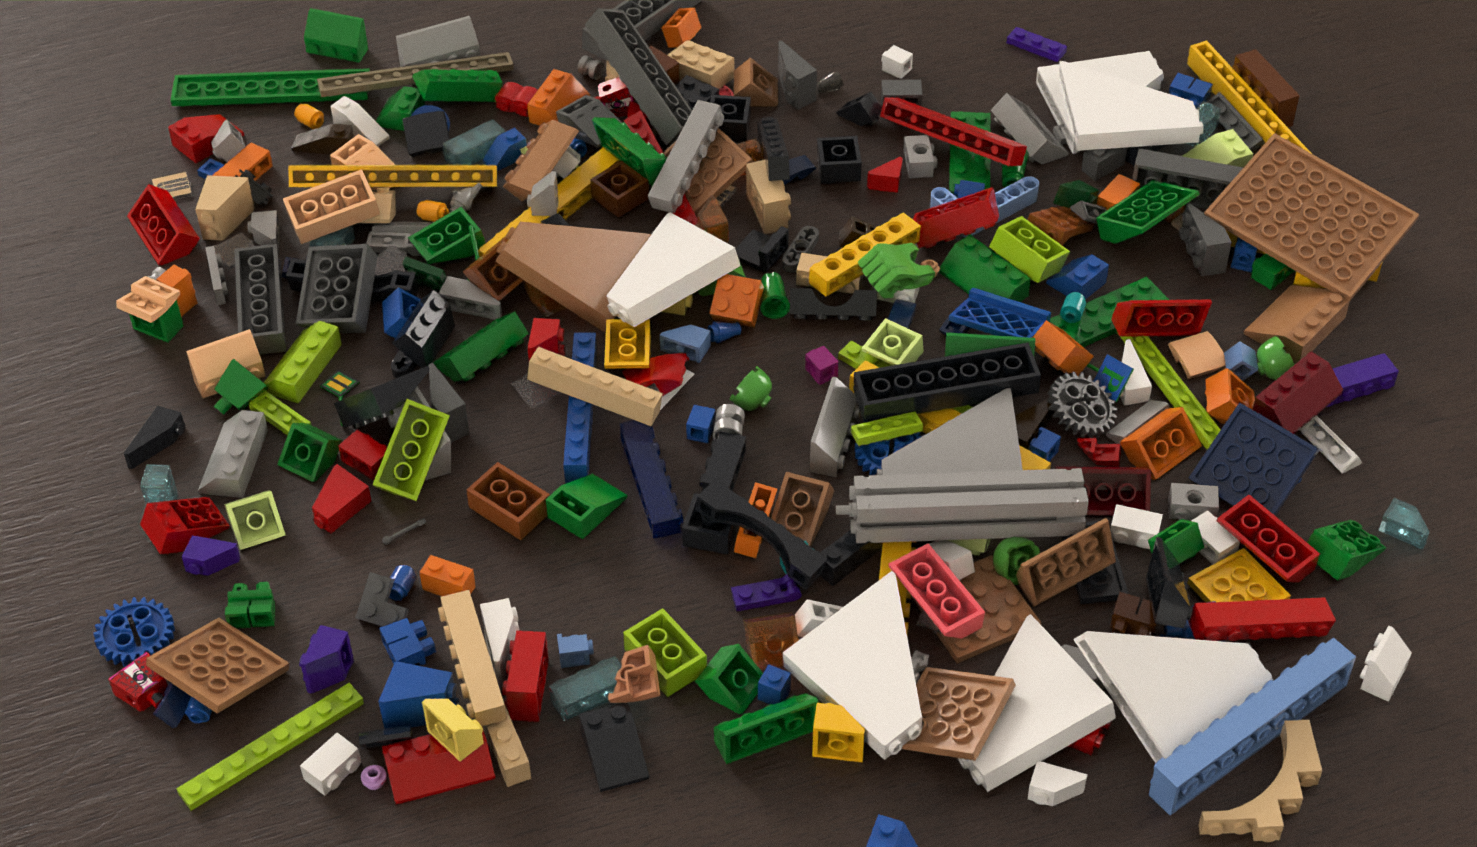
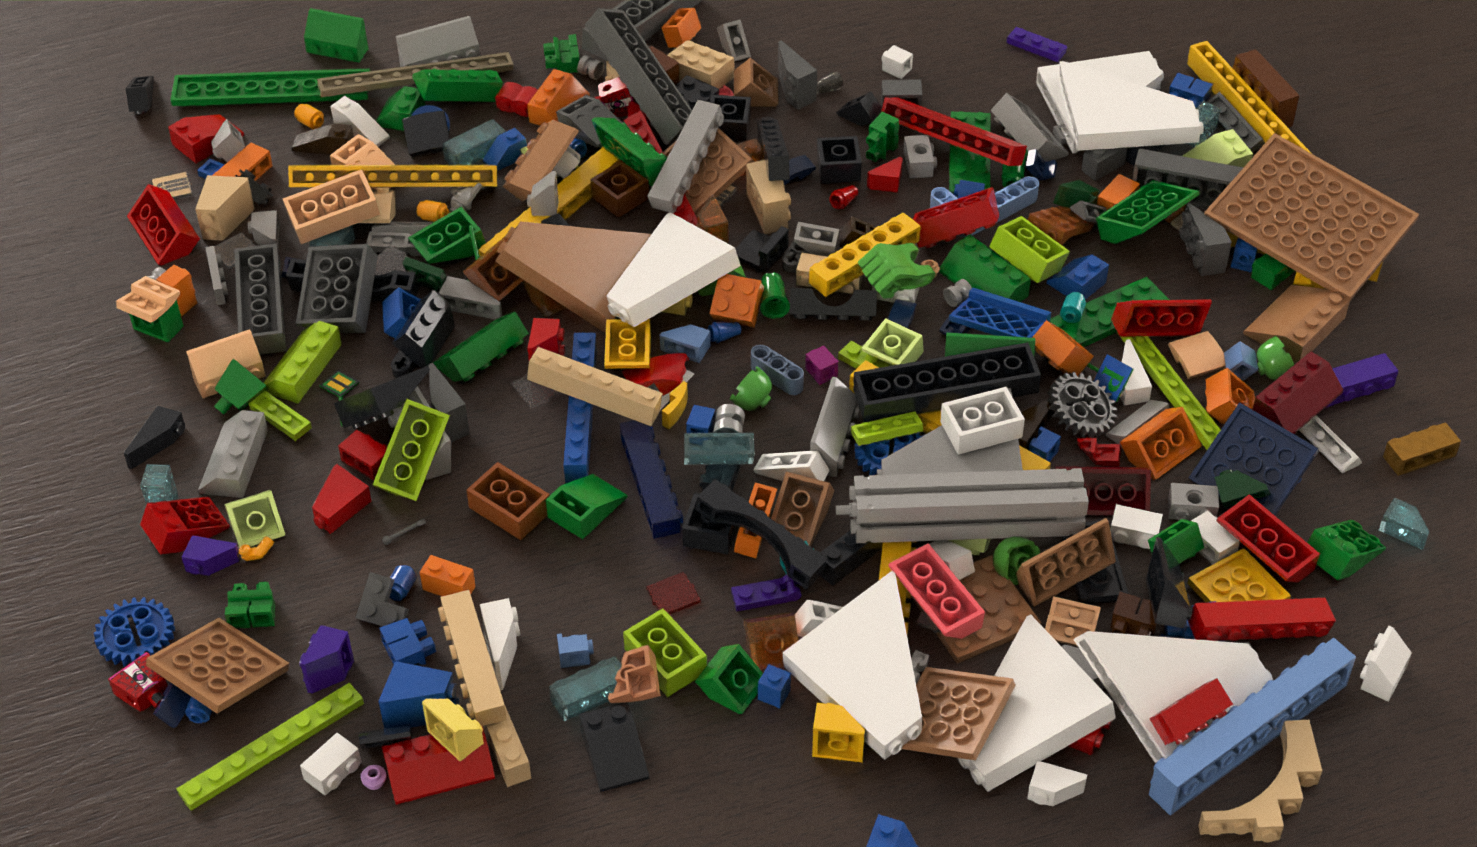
(140, 94): none -> black slope
(255, 553): none -> light orange arm
(308, 451): green slope -> none
(526, 676): red brick -> none
(562, 54): none -> green hips
(673, 593): none -> clear red piece
(677, 405): none -> yellow slope
(718, 448): none -> clear light blue brick
(734, 40): none -> light grey slope
(765, 727): green slope -> none
(780, 370): none -> sand blue beam
(801, 463): none -> white slope
(817, 239): none -> light grey slope
(842, 197): none -> red cone
(882, 136): none -> green hips
(956, 294): none -> light grey wheel
(982, 420): none -> white brick
(1038, 167): none -> dark blue bracket
(1070, 619): none -> light nougat slope
(1191, 712): none -> red brick
(1235, 486): none -> dark green slope
(1421, 448): none -> pearl gold brick

